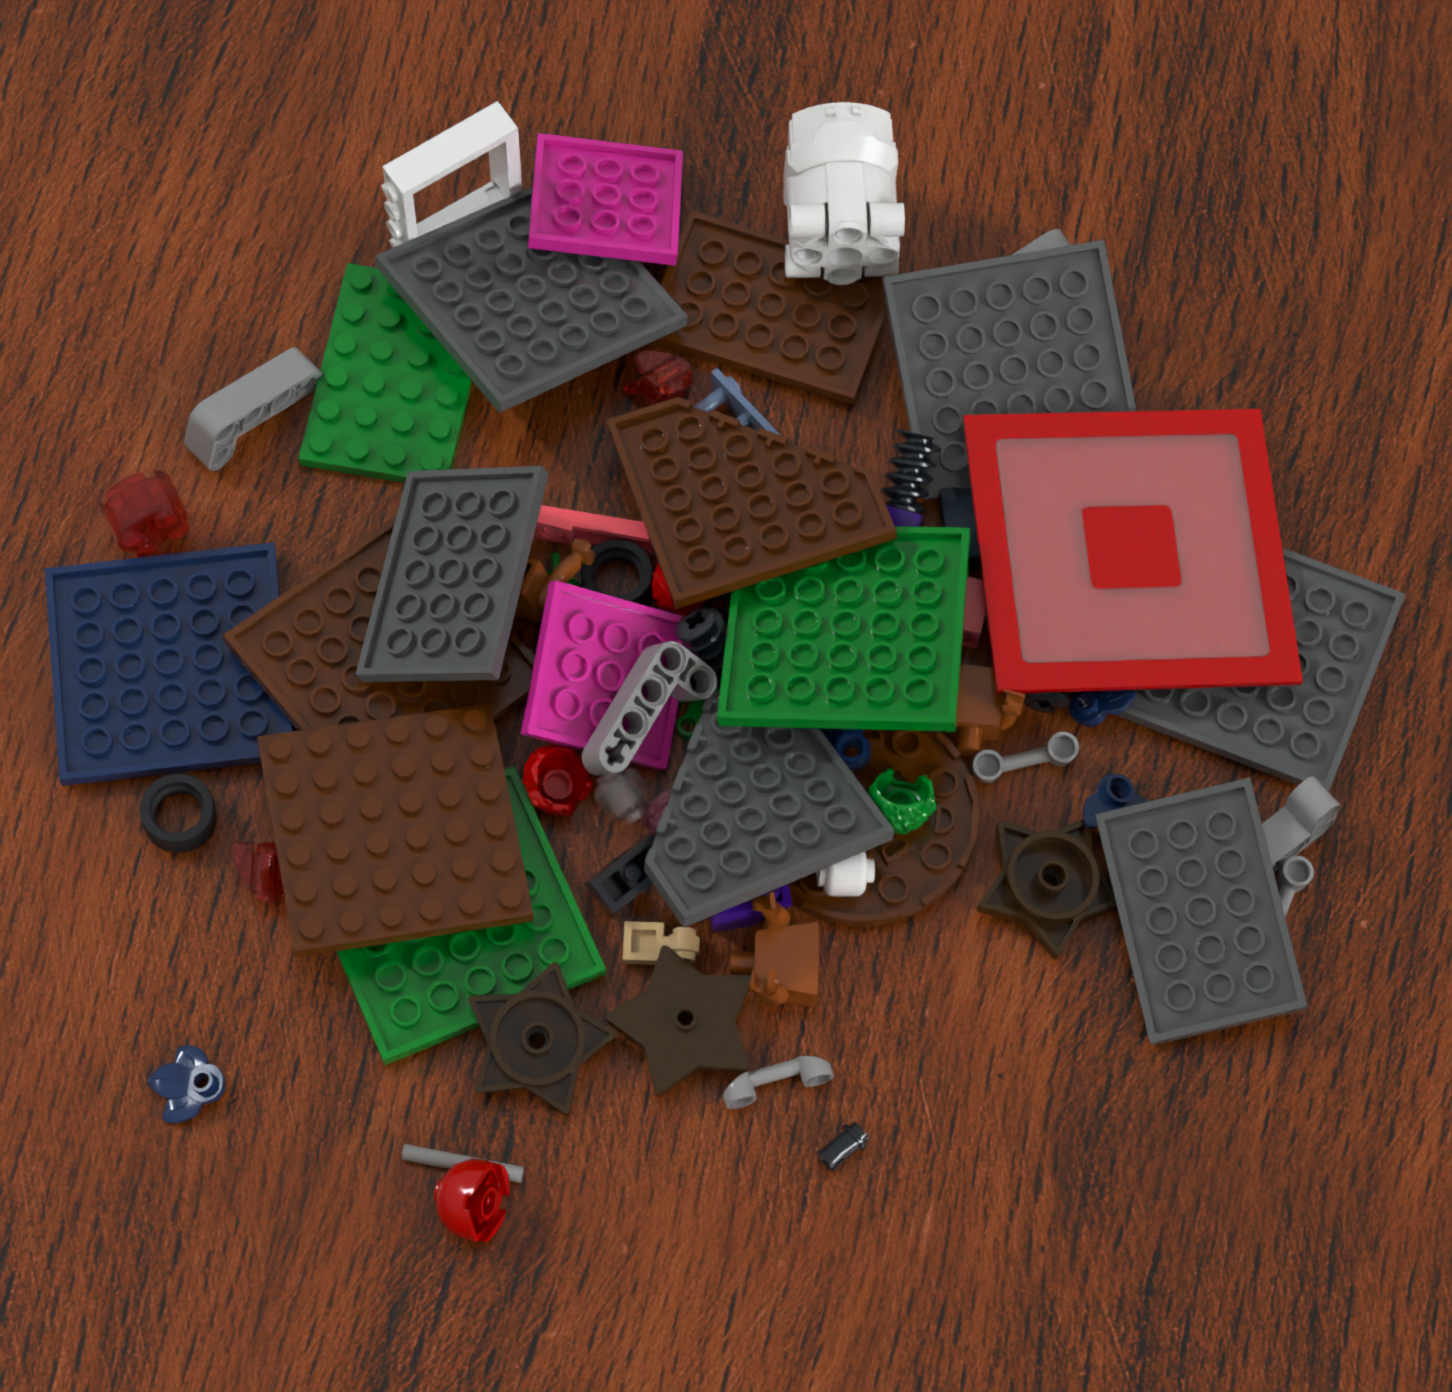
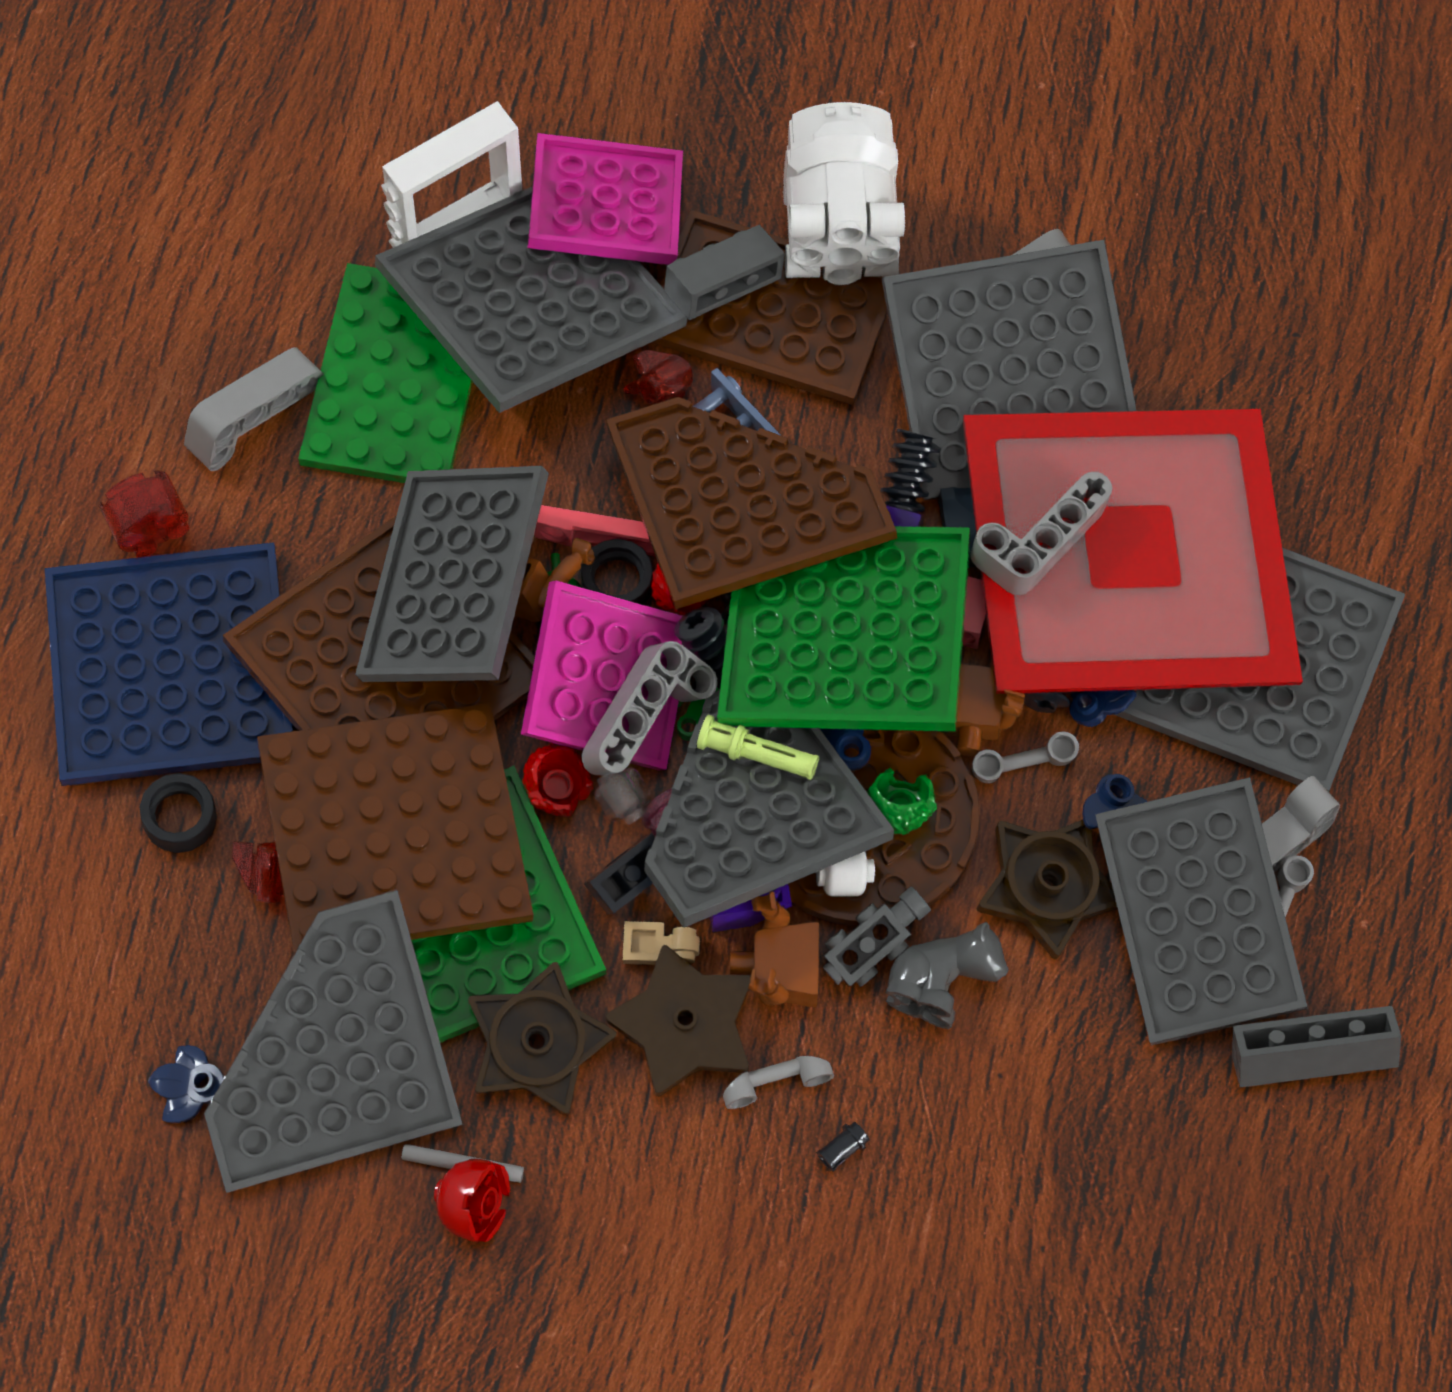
(336, 1055): none -> dark grey plate
(724, 271): none -> dark grey brick
(739, 743): none -> yellowish green pin
(866, 946): none -> dark grey brick
(924, 973): none -> dark grey animal
(1051, 529): none -> light grey beam
(1316, 1046): none -> dark grey brick

